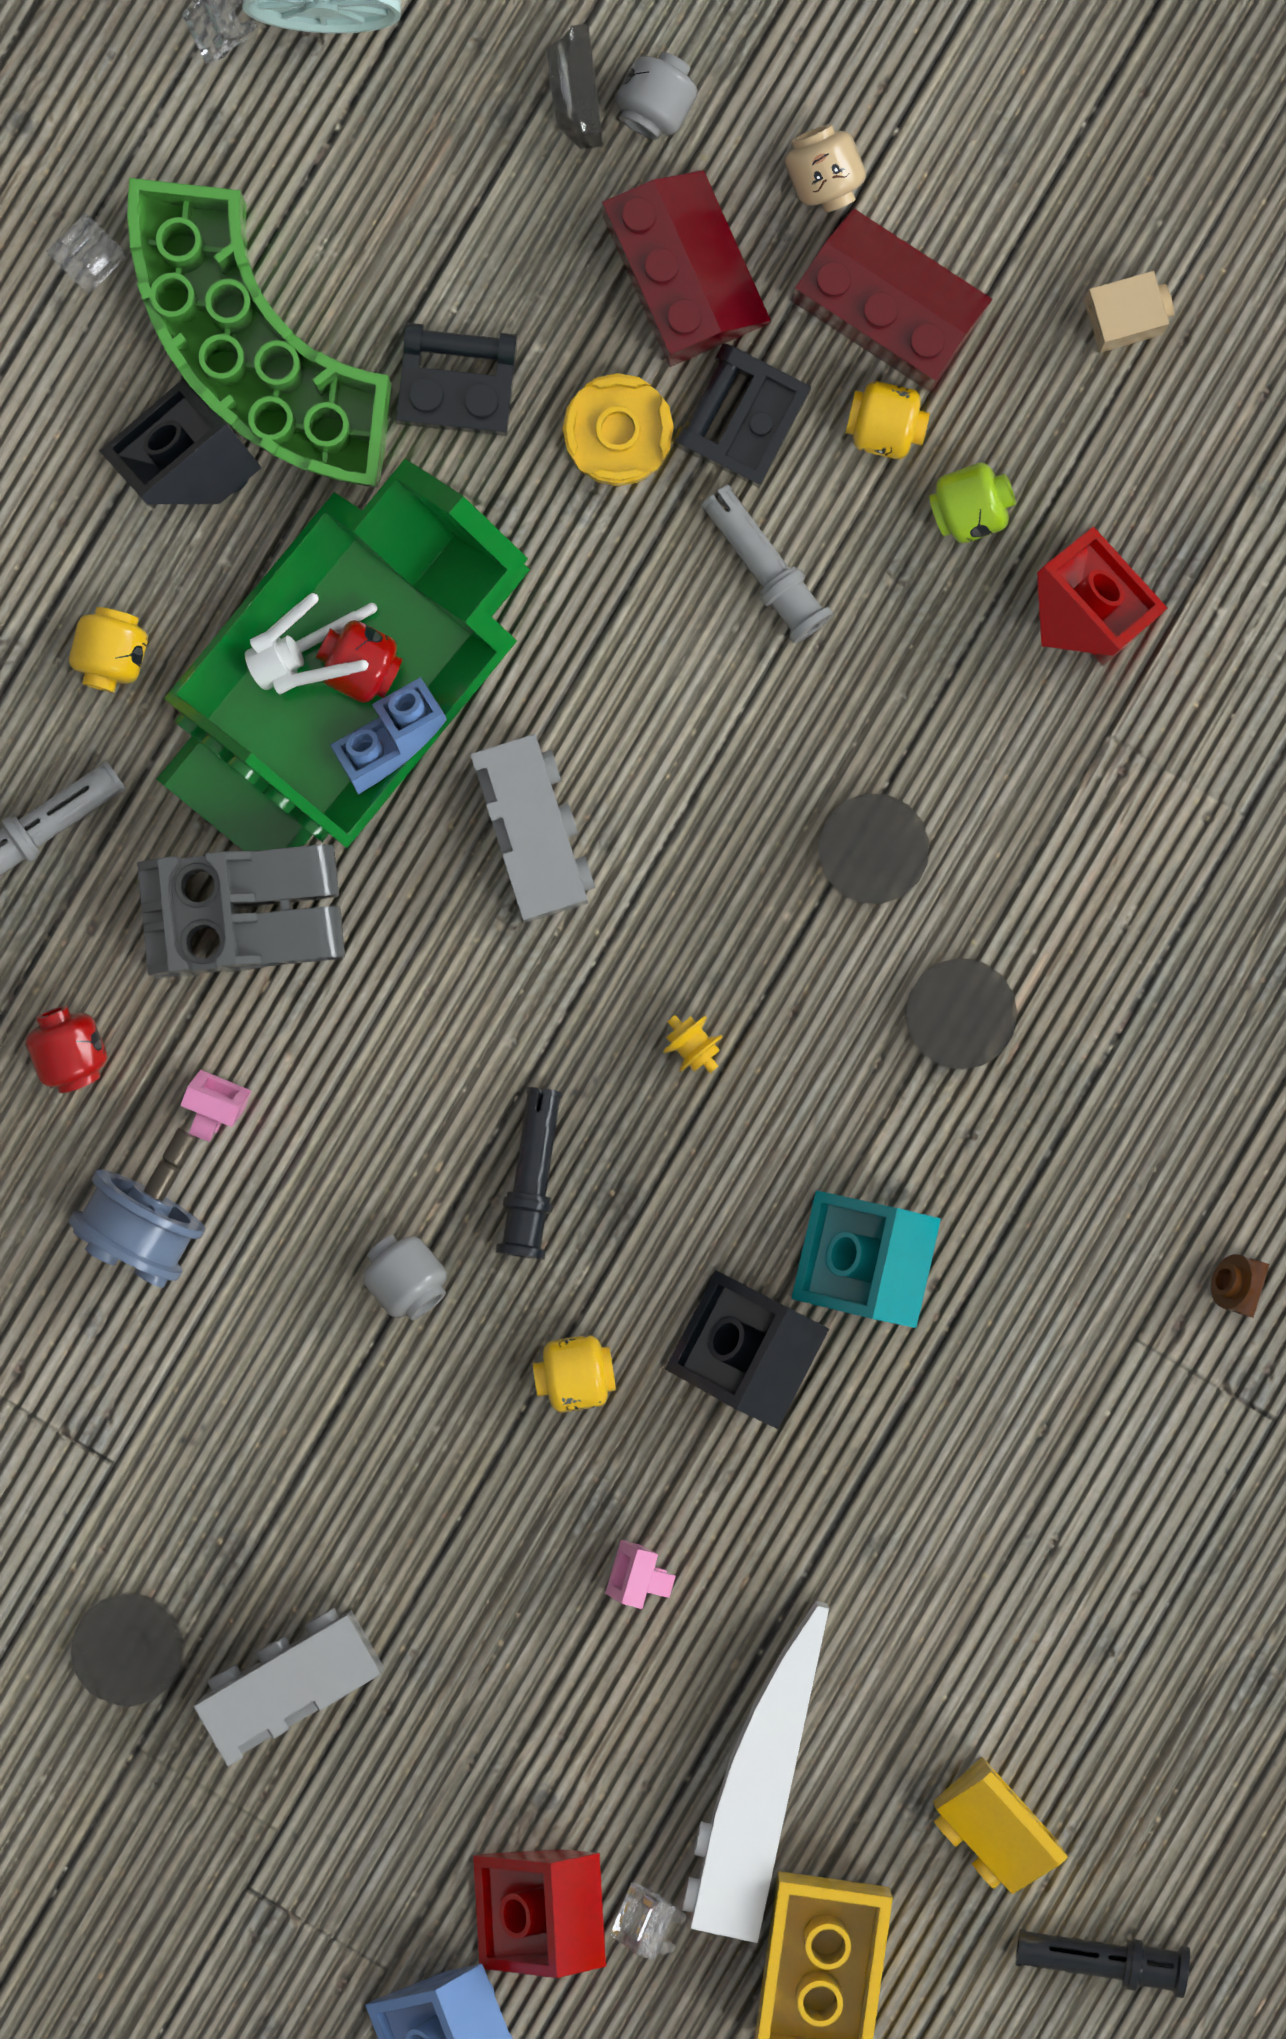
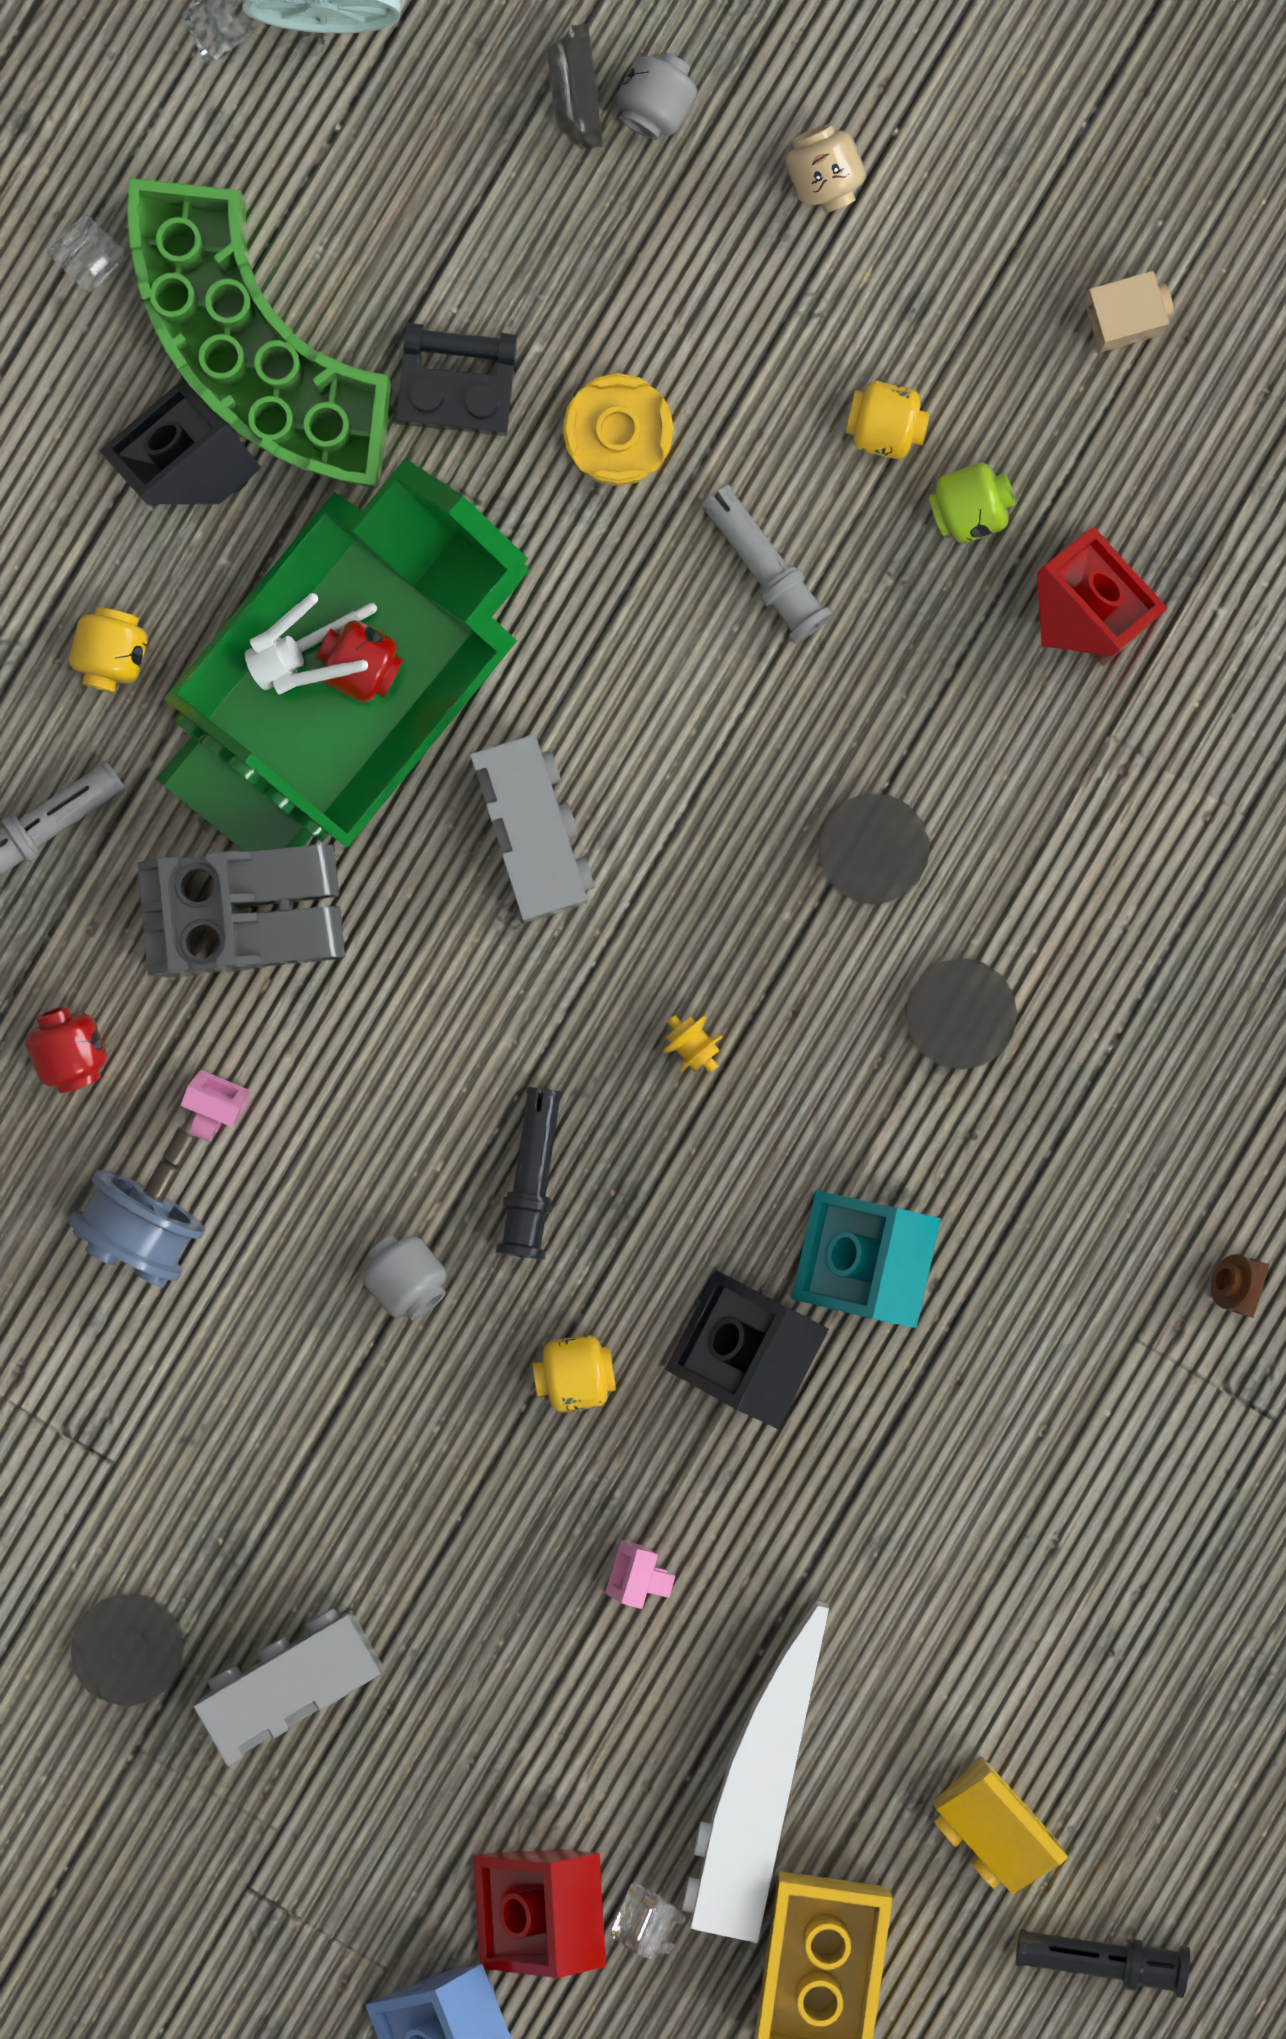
(403, 727): medium blue slope -> none
(684, 264): dark red slope -> none
(758, 423): black plate -> none
(891, 299): dark red slope -> none

